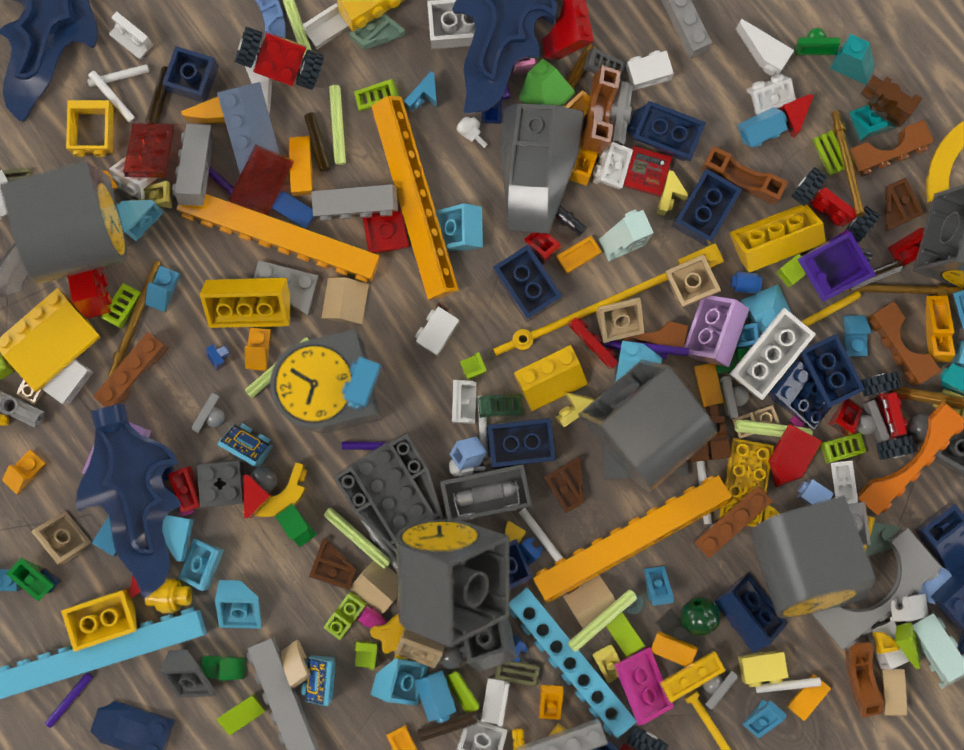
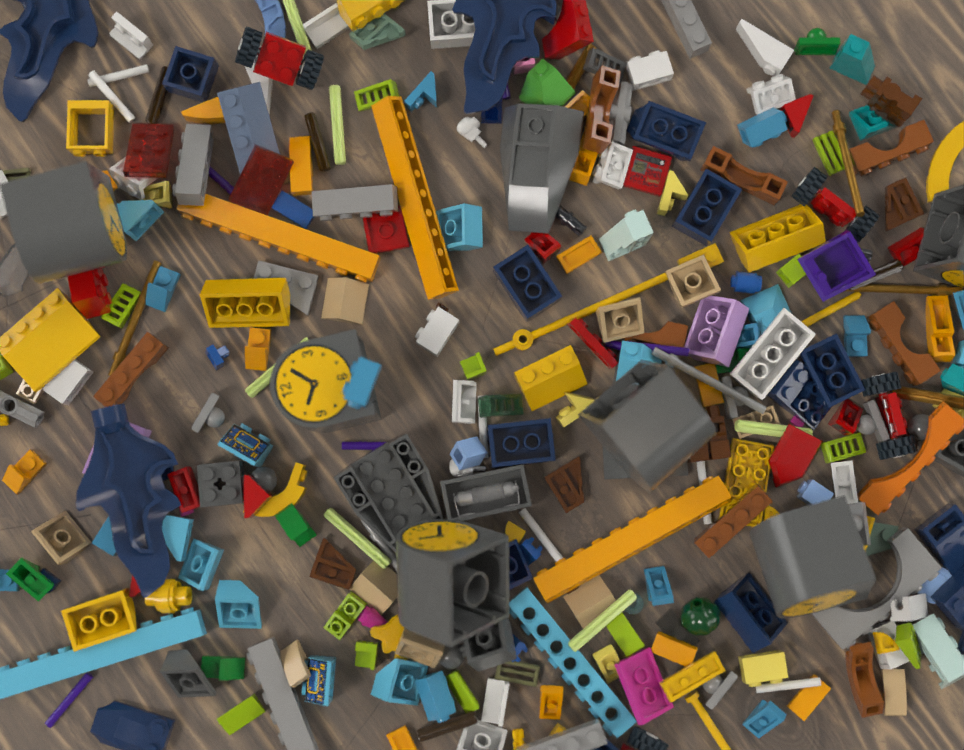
(673, 361): none -> light grey bar

